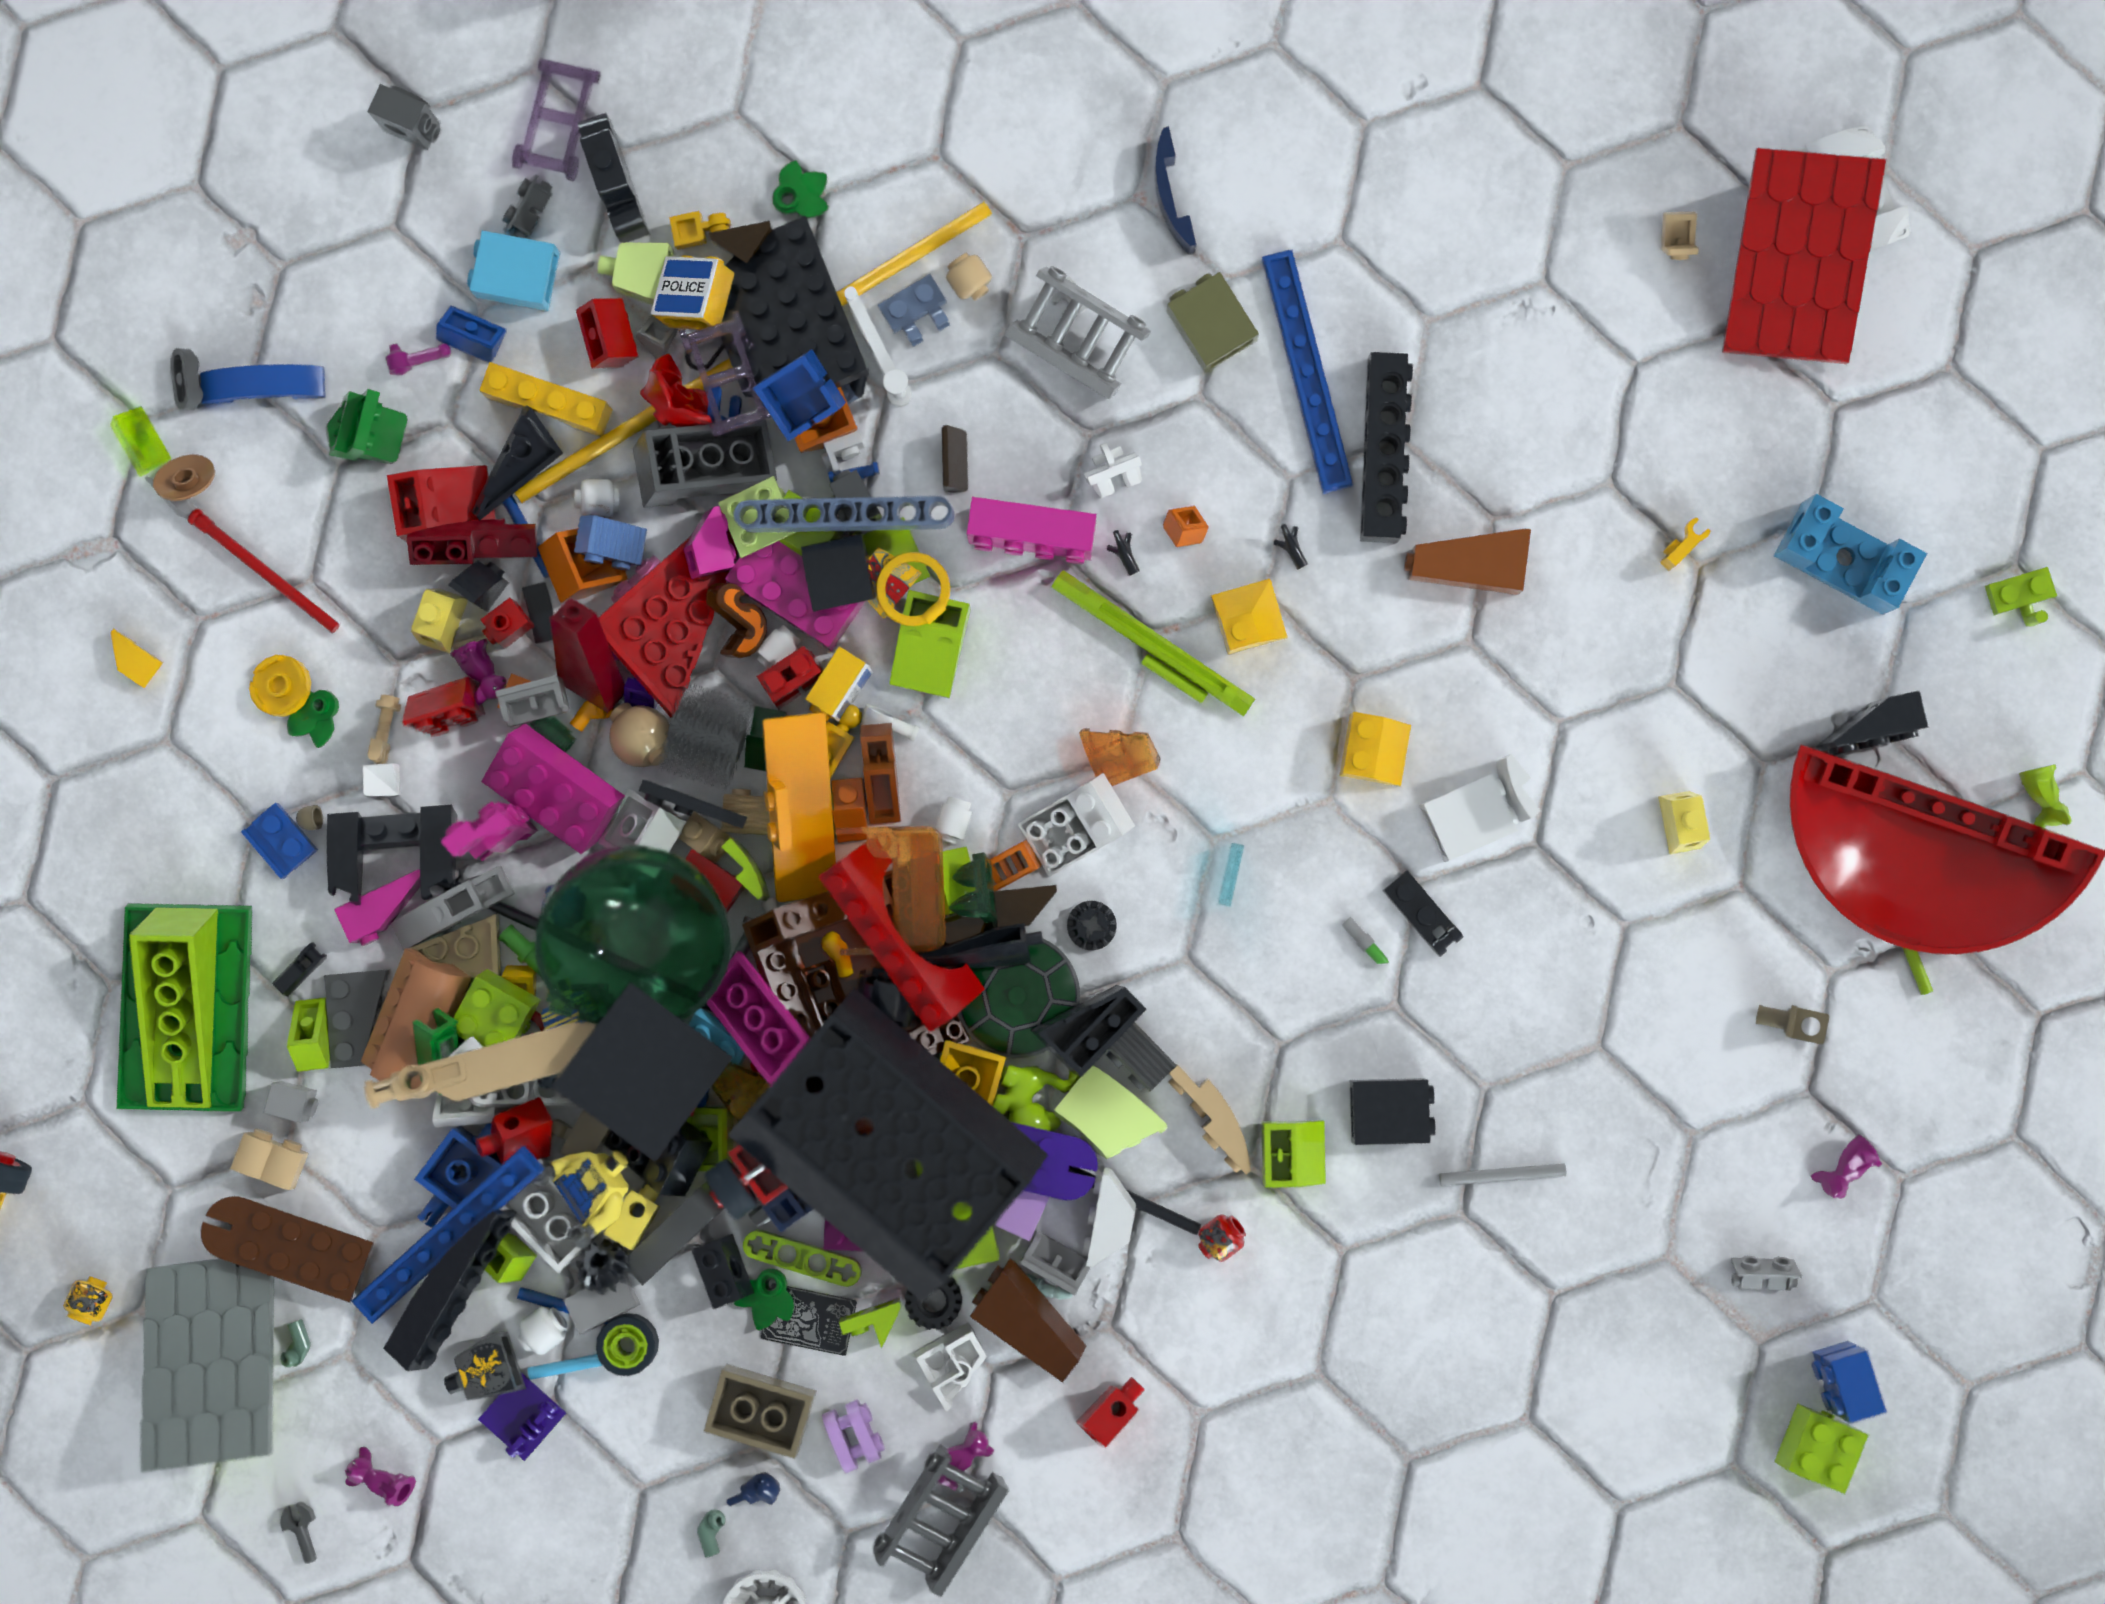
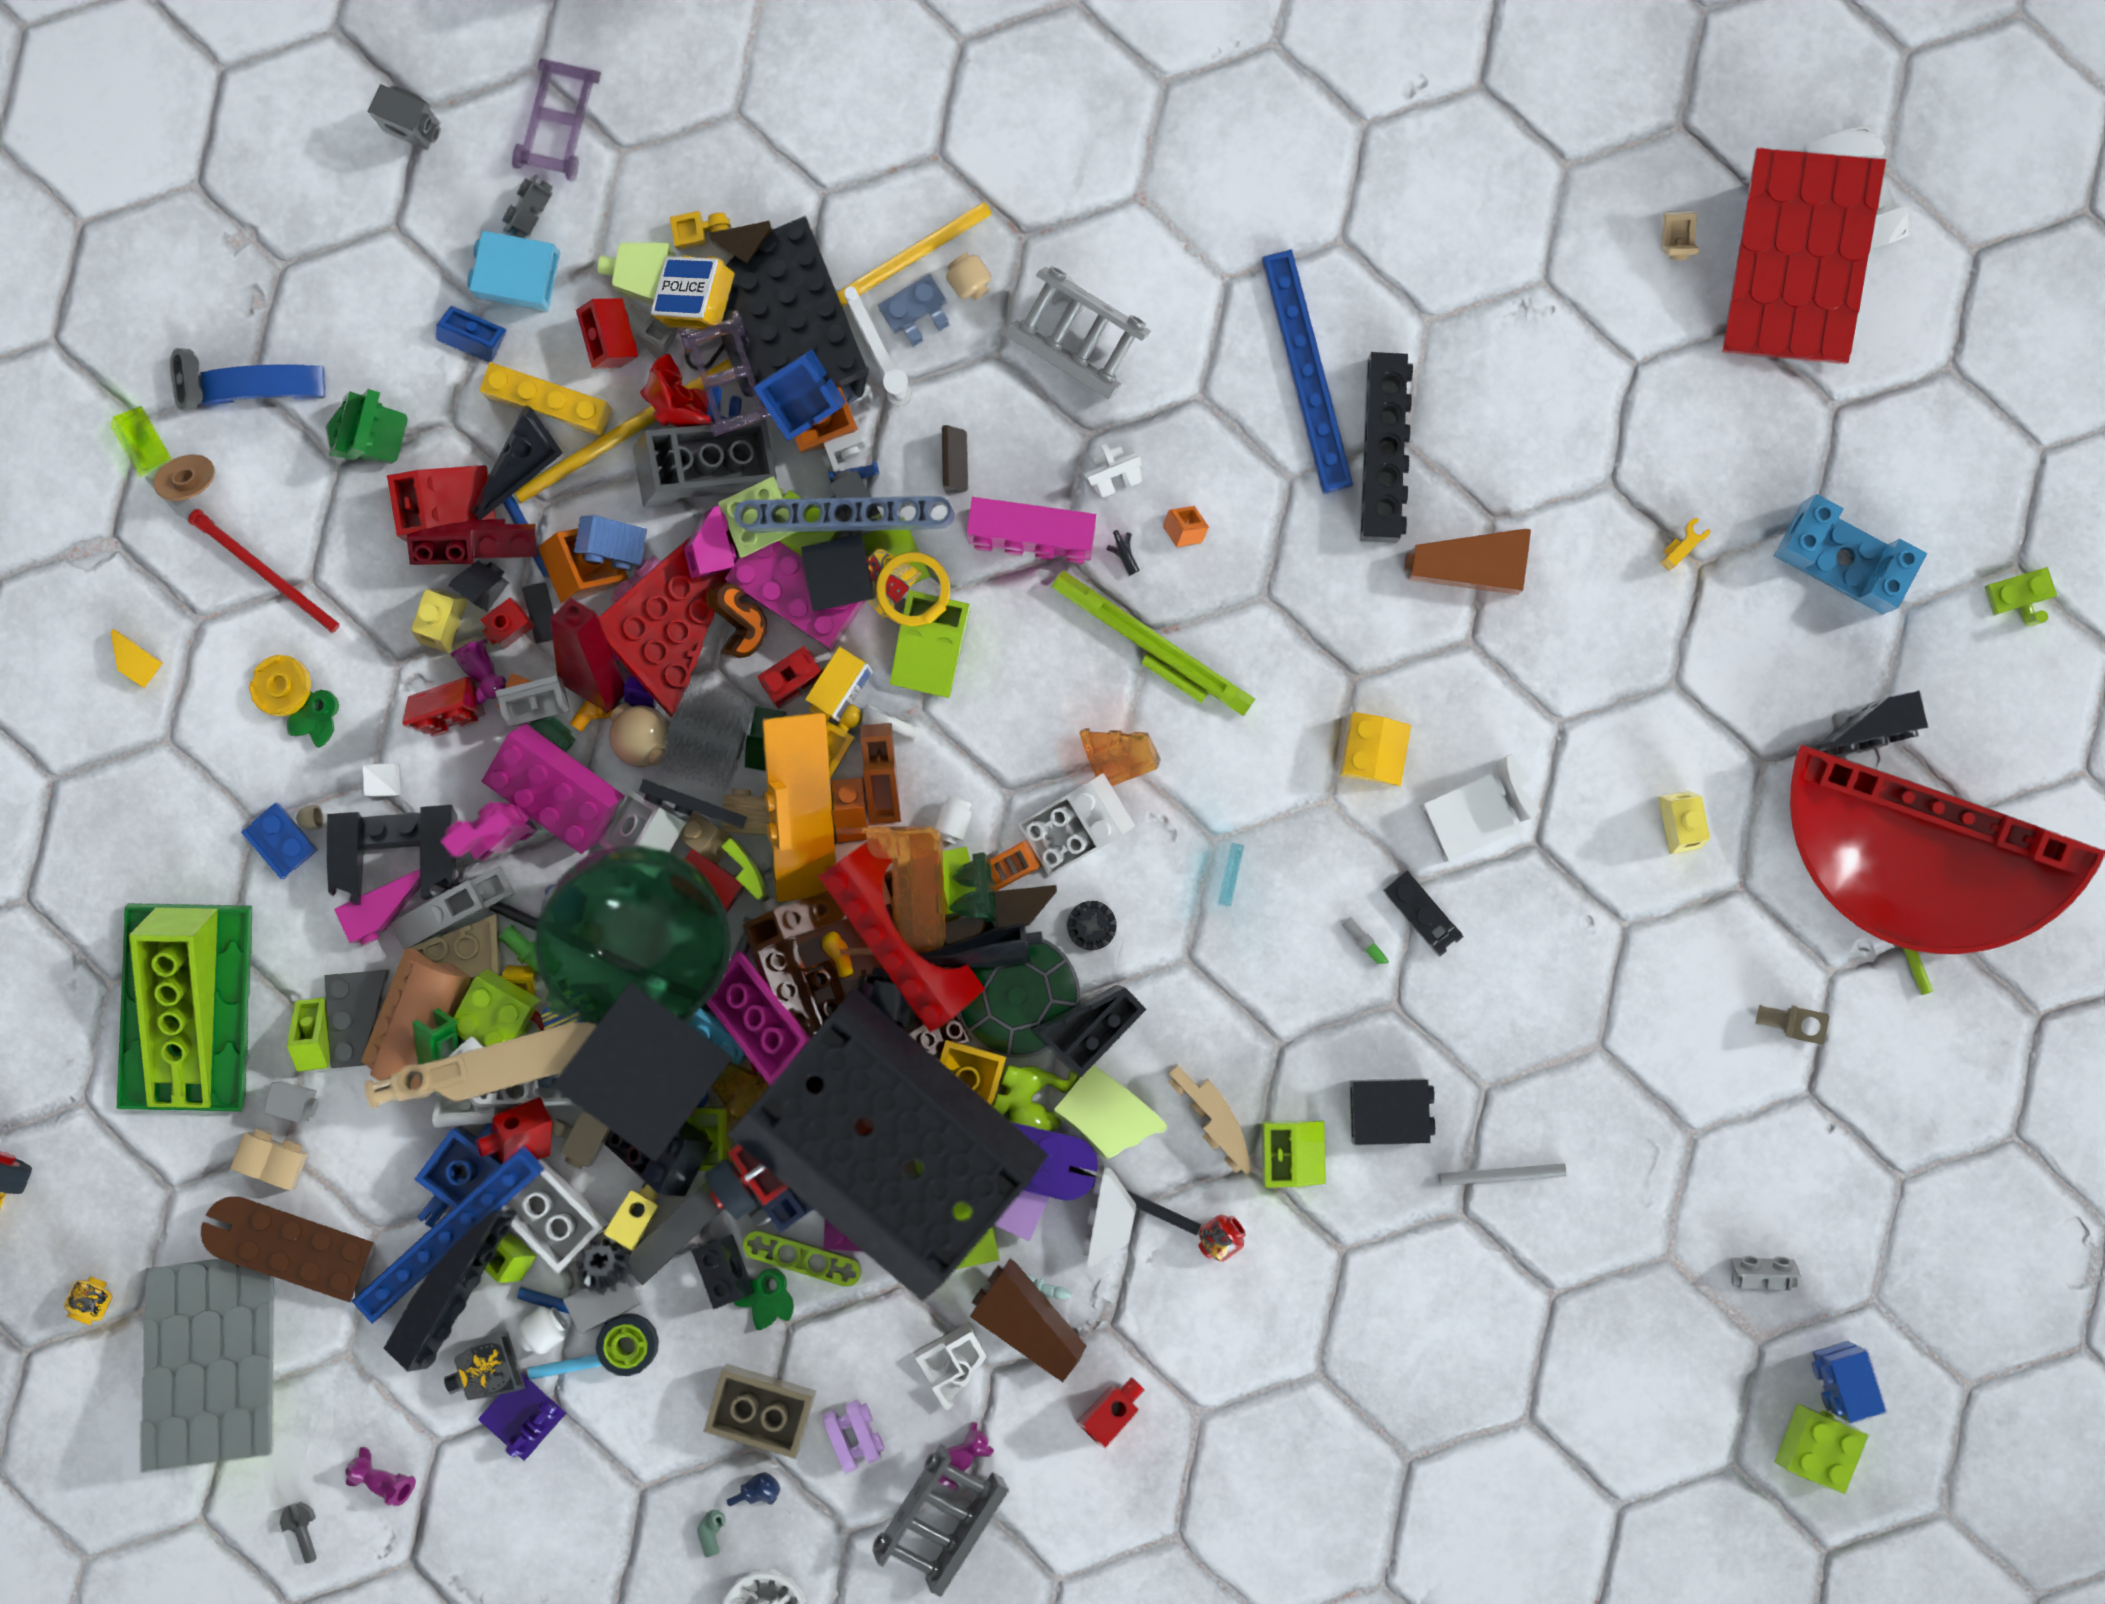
(297, 972): black bar -> none
(299, 1346): sand green arm -> none
(378, 747): tan hinge -> none
(401, 362): magenta piece -> none
(590, 1188): torso -> none
(597, 498): white head -> none
(612, 178): black brick -> none
(777, 646): white brick -> none
(804, 189): green plate -> none
(813, 1322): black sticker -> none
(880, 1316): lime slope -> none
(938, 1319): black tyre -> none
(1055, 1262): light grey hinge -> none
(1141, 1057): dark grey brick -> none
(1179, 227): dark blue slope -> none
(1211, 321): olive brick -> none
(1249, 616): yellow slope -> none
(1291, 546): black bar -> none
(1852, 1164): magenta animal -> none
(2044, 790): lime animal -> none

